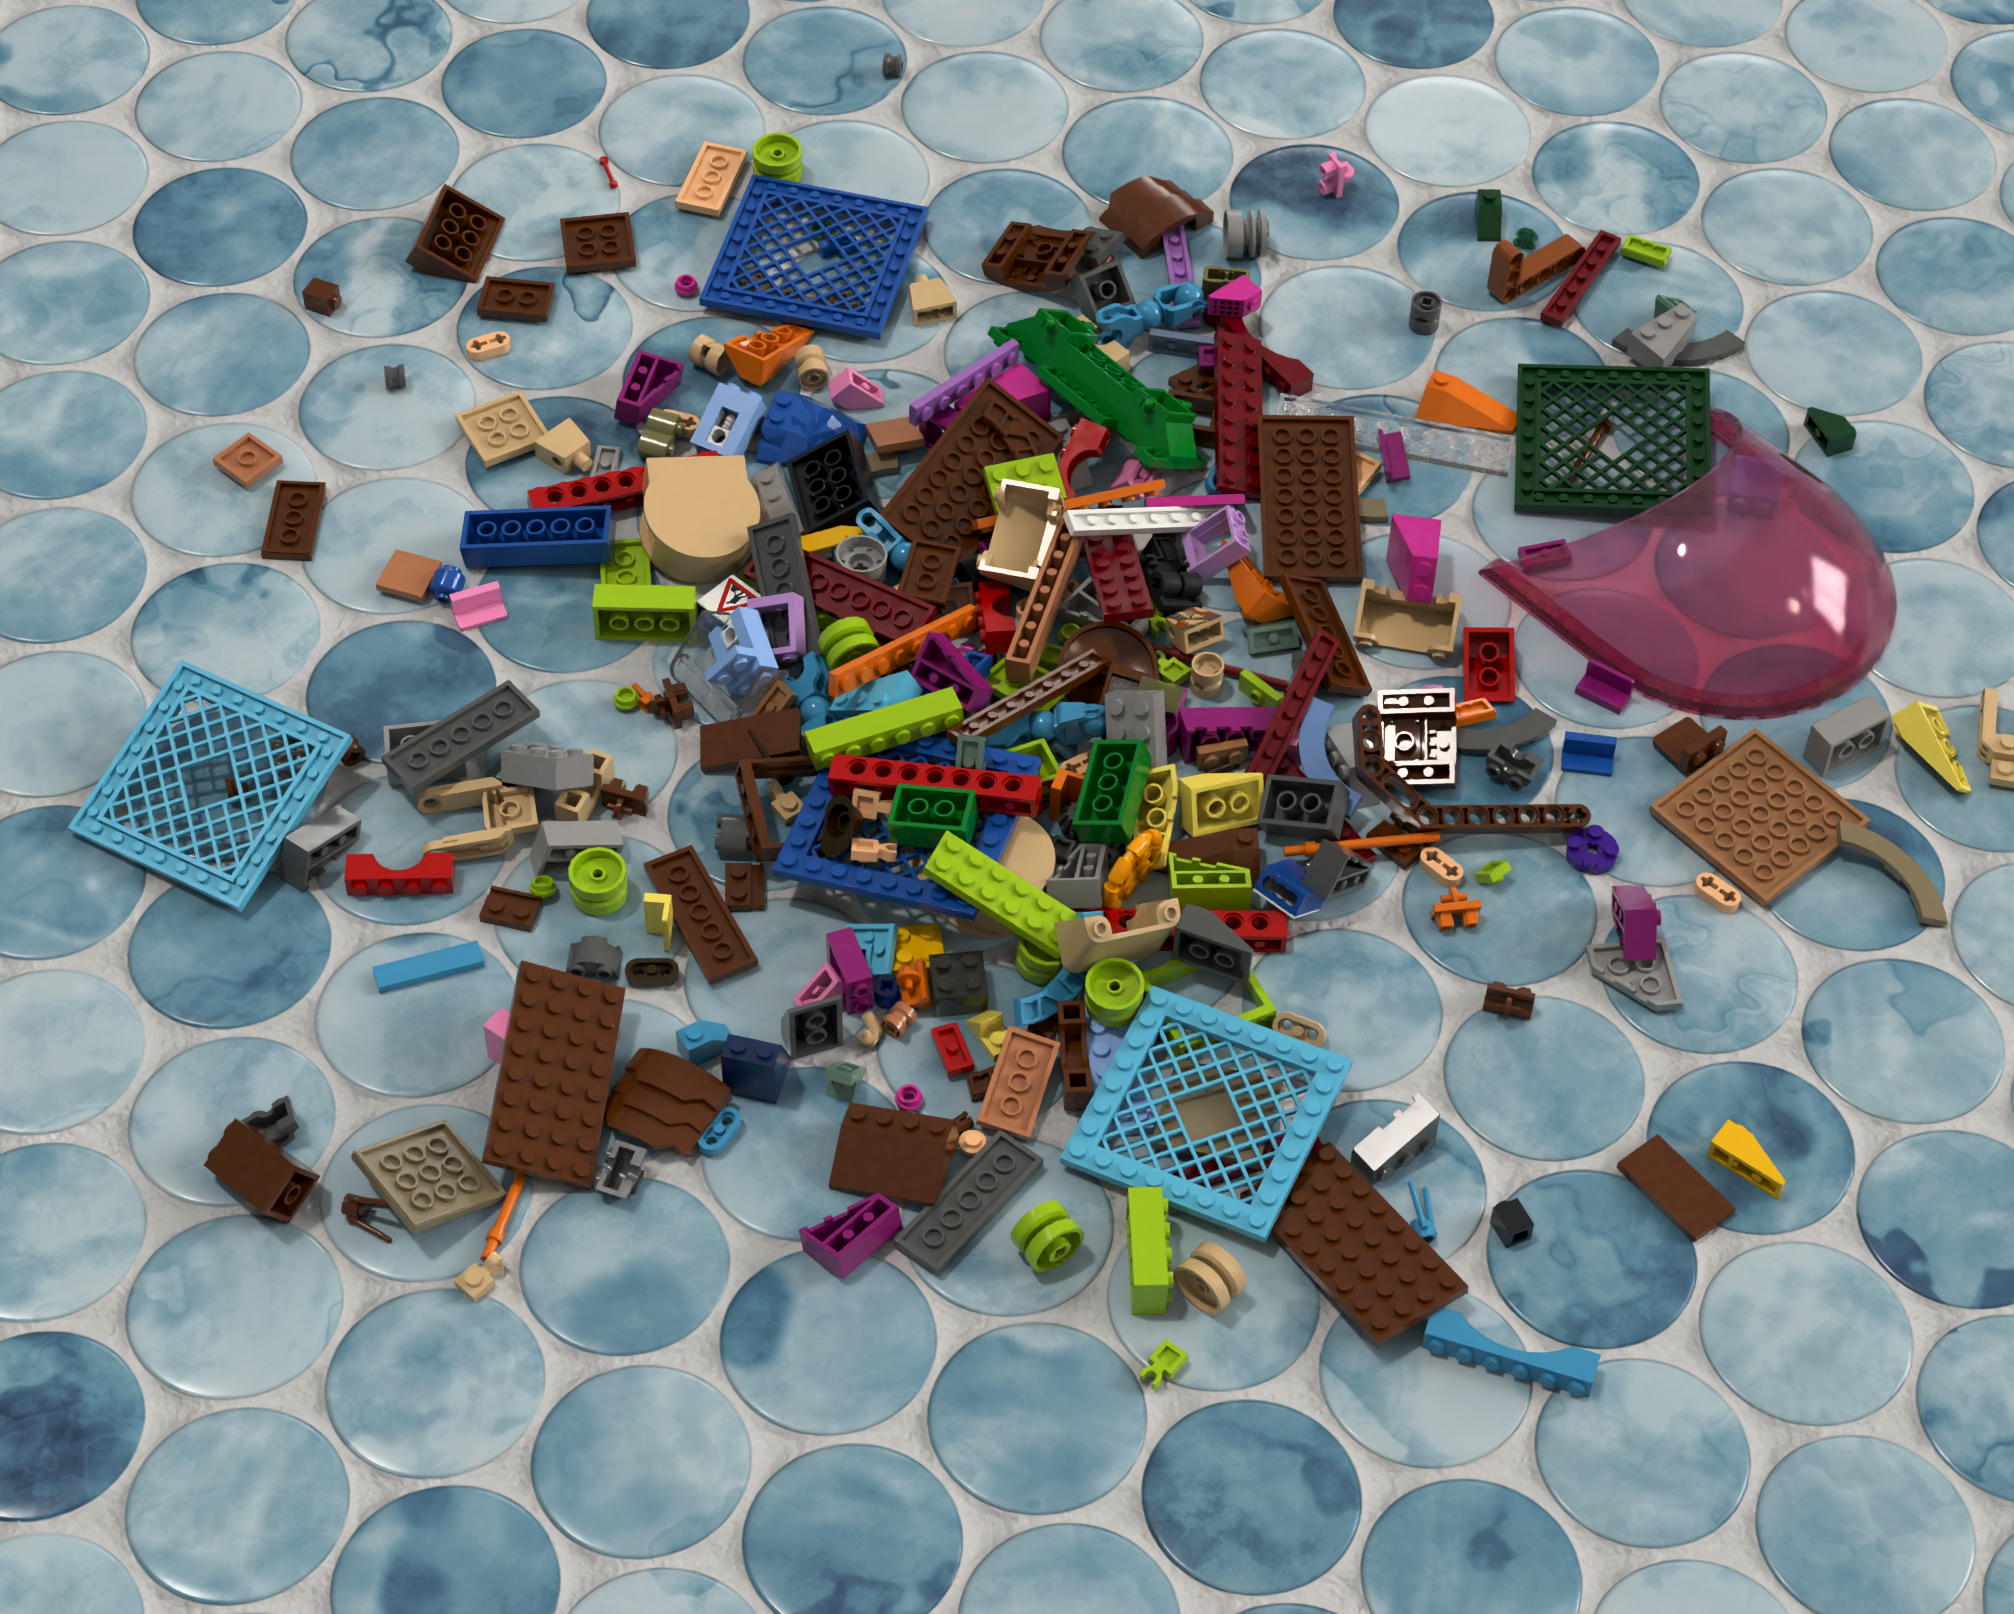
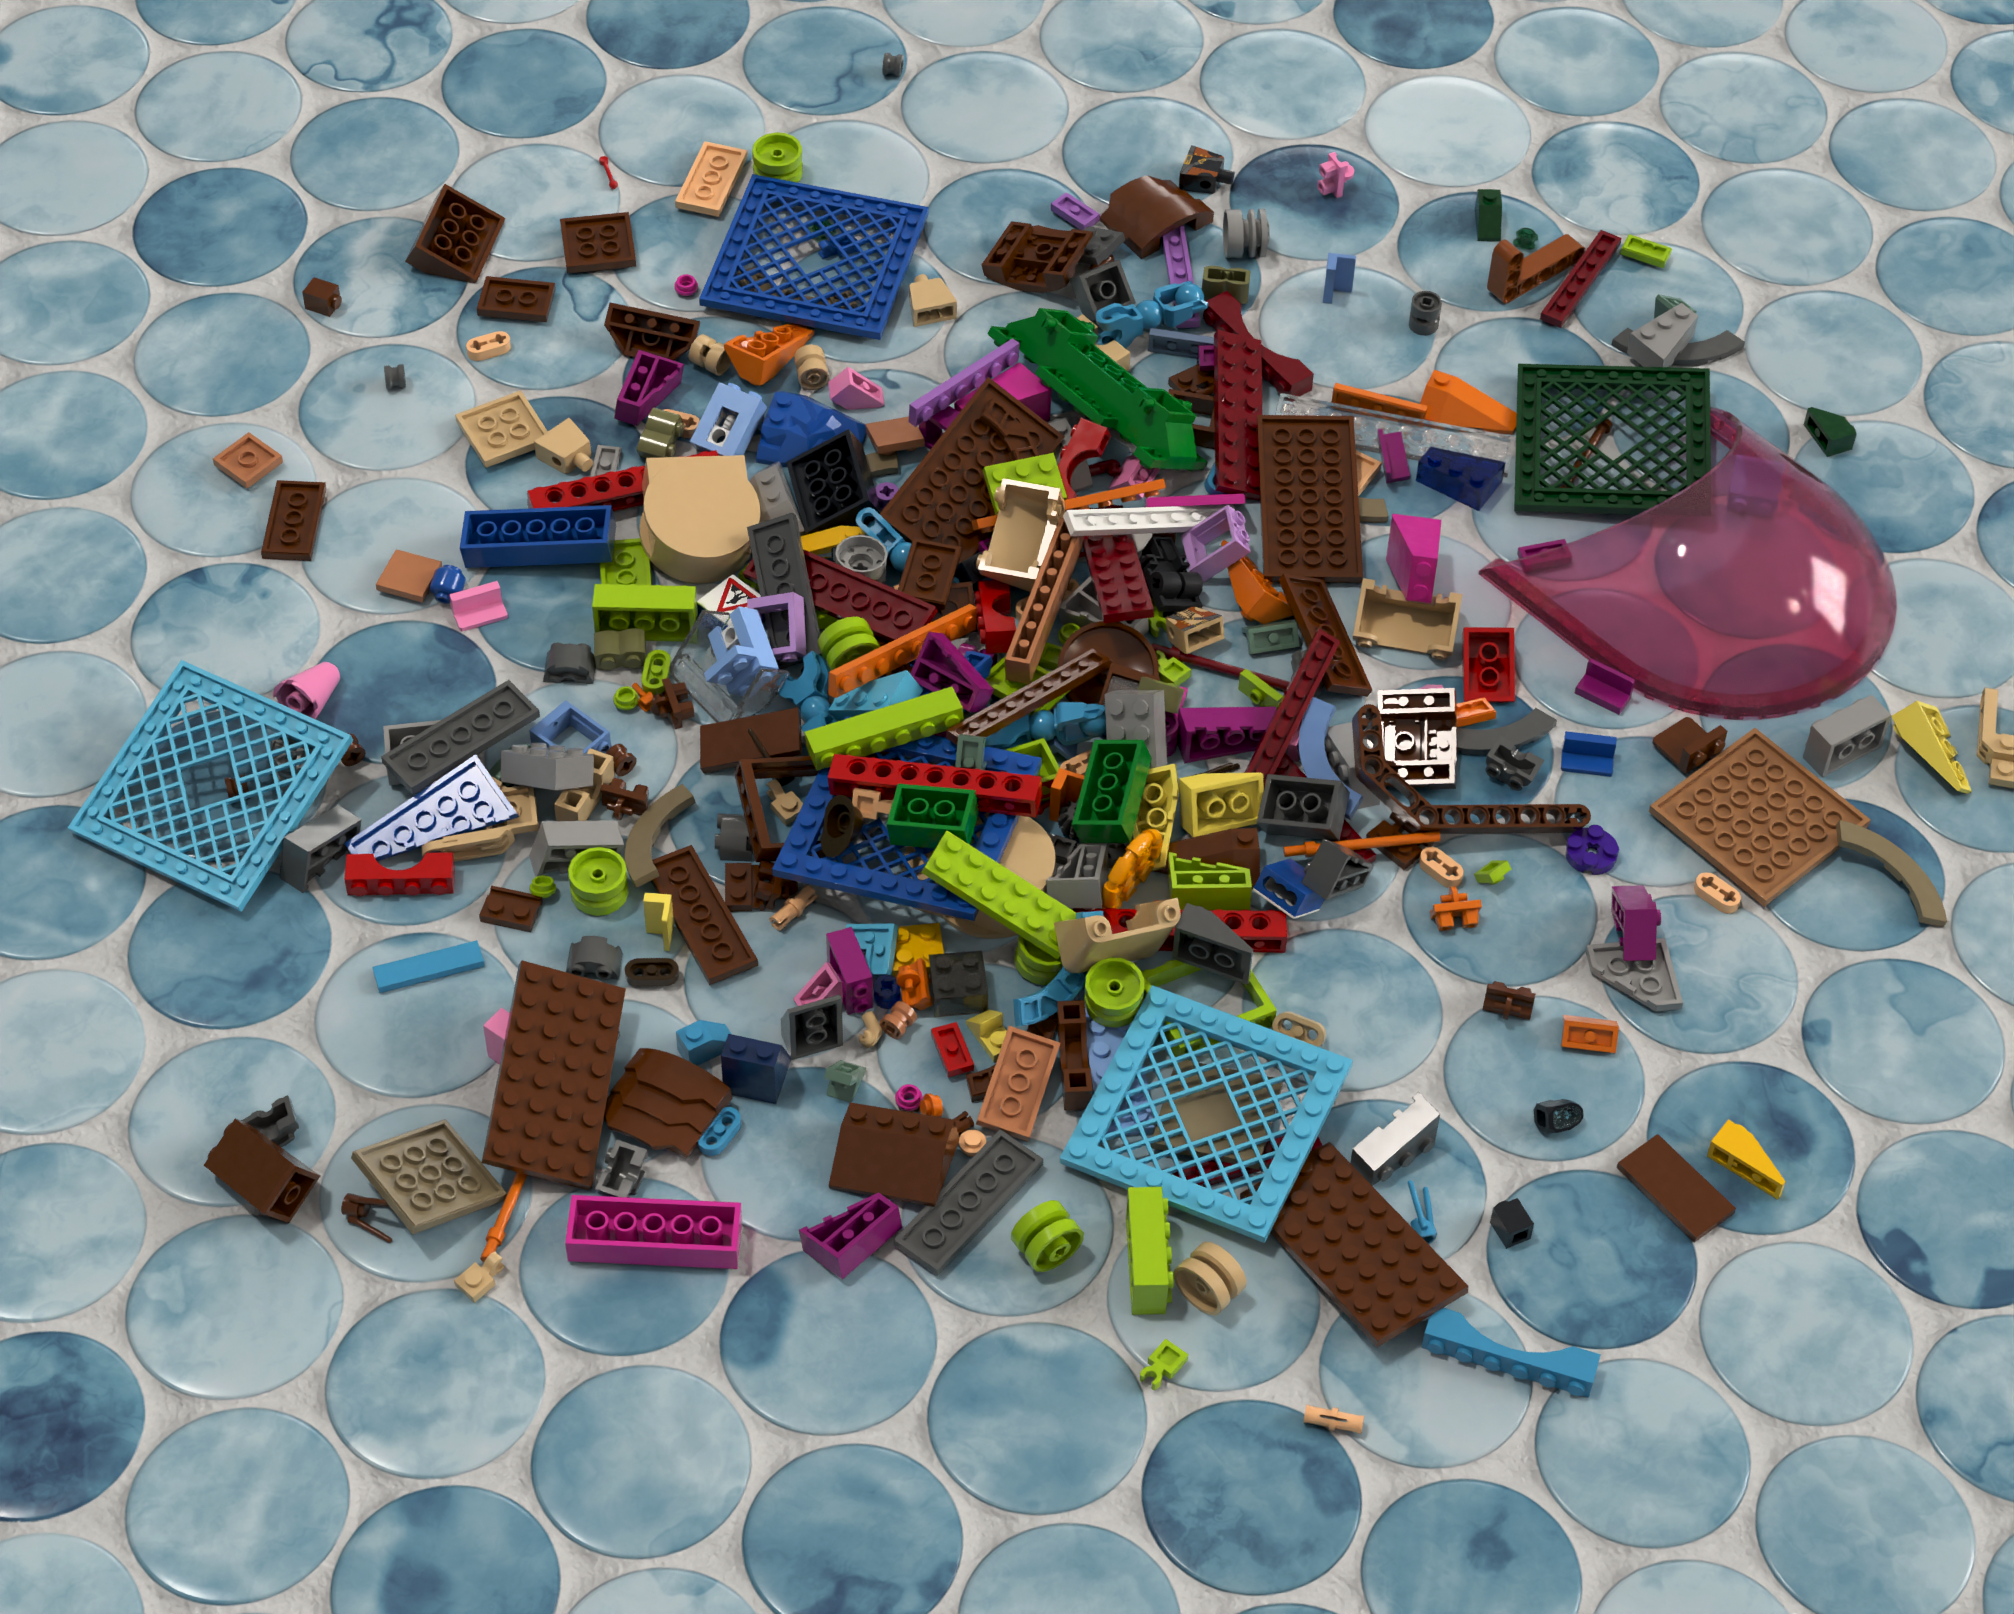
(308, 690): none -> bright pink cone
(450, 806): none -> wing
(562, 718): none -> medium blue window
(570, 662): none -> dark grey cylinder
(619, 649): none -> olive brick
(623, 761): none -> reddish brown wheel
(647, 829): none -> dark tan tile
(650, 331): none -> reddish brown wedge
(653, 674): none -> lime plate
(654, 1231): none -> dark pink brick
(775, 887): none -> reddish brown hips
(777, 698): medium nougat plate -> none
(793, 907): none -> light nougat pin
(869, 850): light nougat plate -> none
(885, 492): none -> medium lavender wheel
(931, 1105): none -> orange plate
(1075, 211): none -> medium lavender plate
(1110, 466): none -> dark red arm
(1203, 171): none -> black torso
(1206, 675): tan wheel -> none
(1221, 753): medium nougat plate -> none
(1235, 299): dark pink slope -> none
(1313, 1416): none -> light nougat pin
(1338, 275): none -> medium blue panel
(1374, 401): none -> orange tile
(1460, 475): none -> clear blue wedge
(1557, 1115): none -> black rock
(1589, 1033): none -> orange panel

